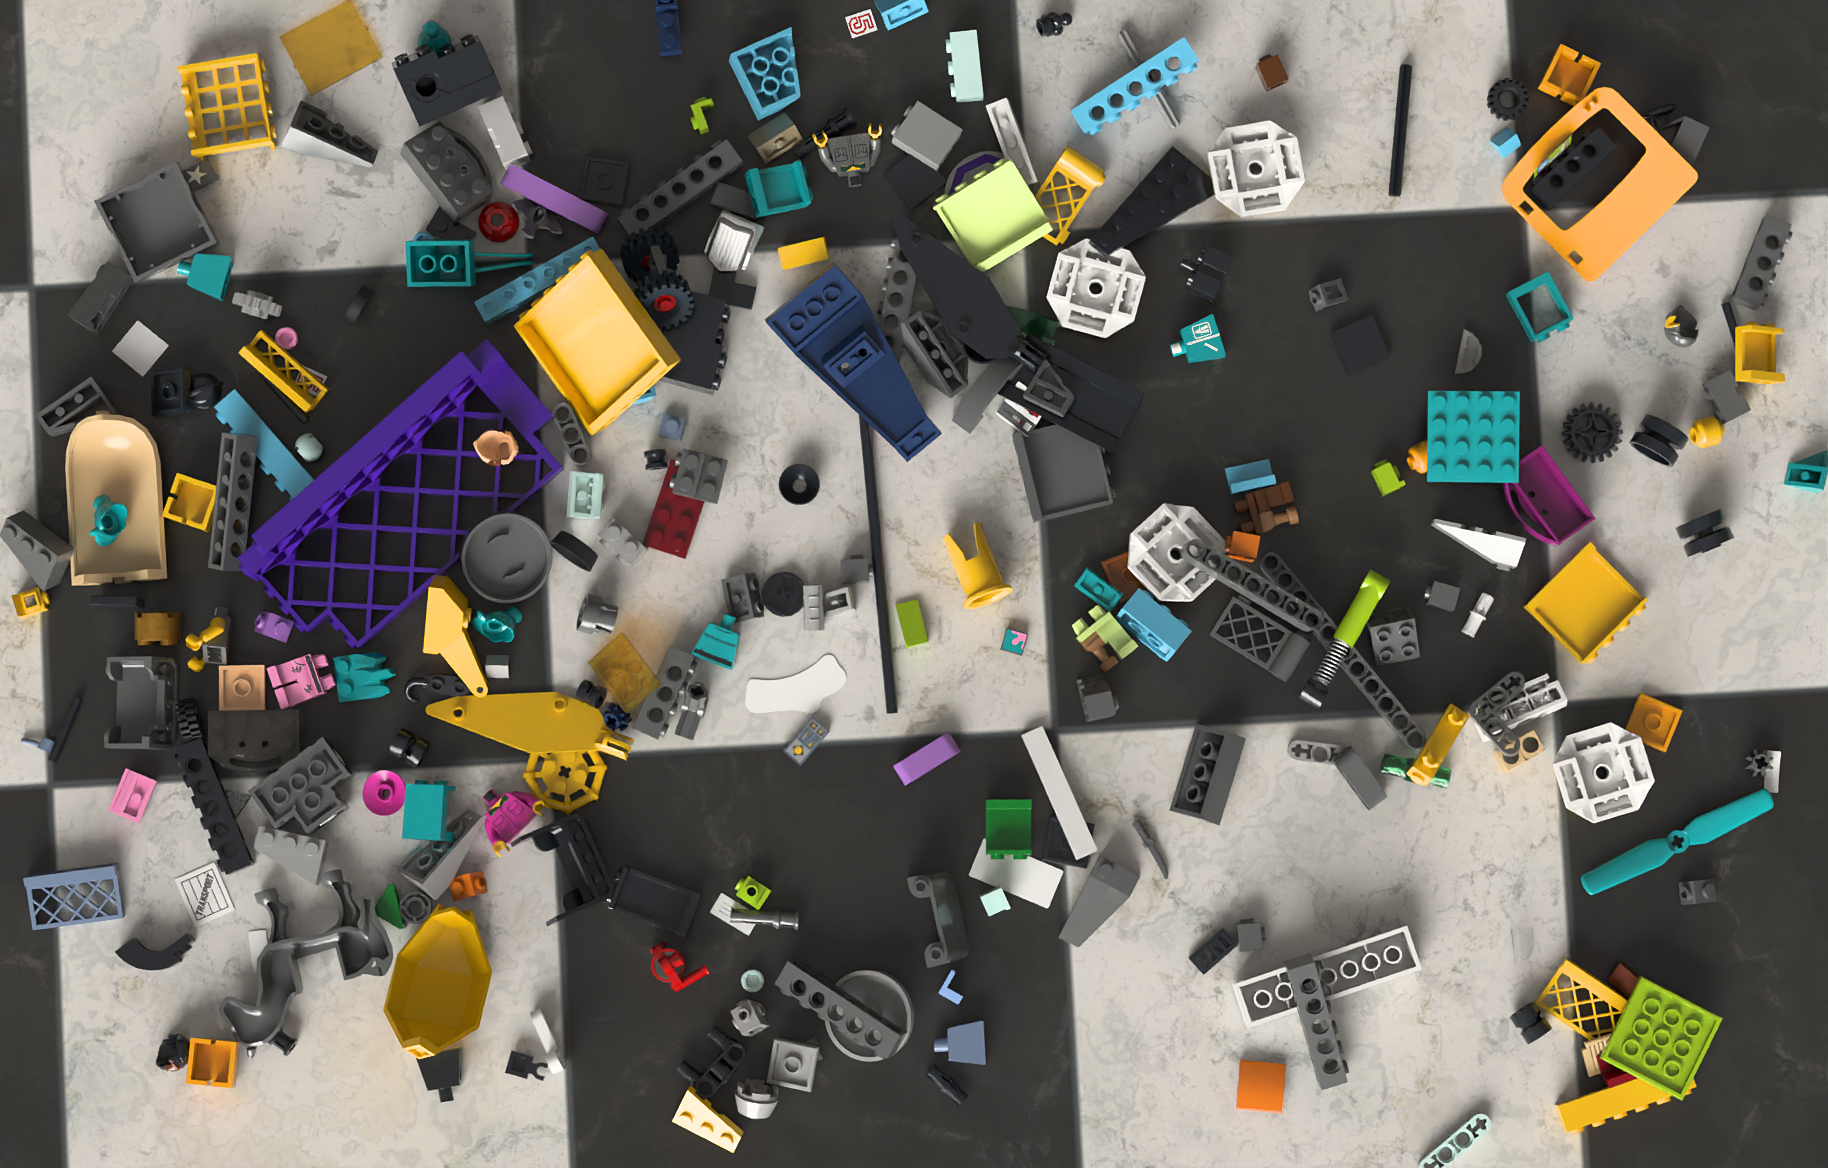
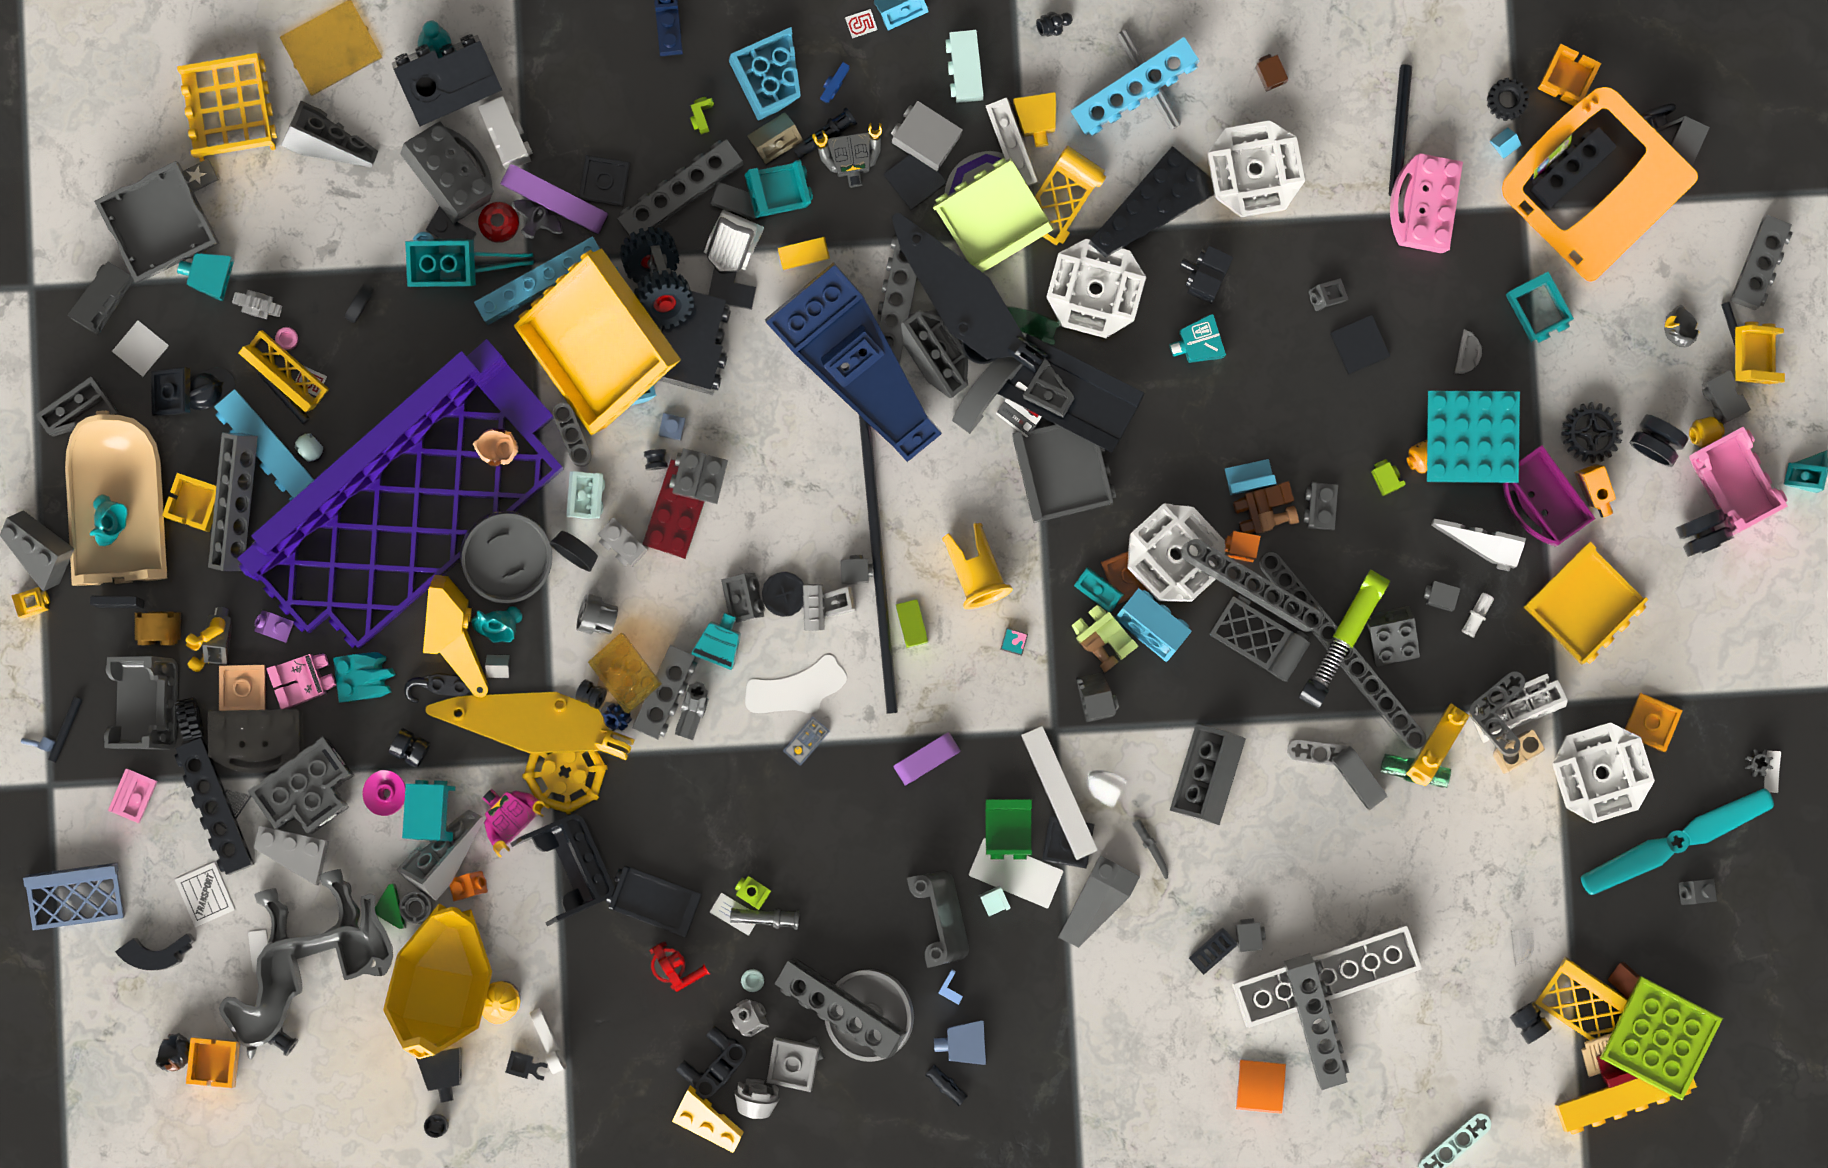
(433, 1128): none -> black wheel
(501, 1002): none -> yellow piece
(796, 472): black piece -> none
(834, 83): none -> blue plate
(1036, 116): none -> yellow torso
(1106, 786): none -> clear brick
(1322, 506): none -> dark grey bracket
(1434, 227): none -> bright pink piece
(1591, 481): none -> light orange torso
(1736, 481): none -> bright pink windscreen

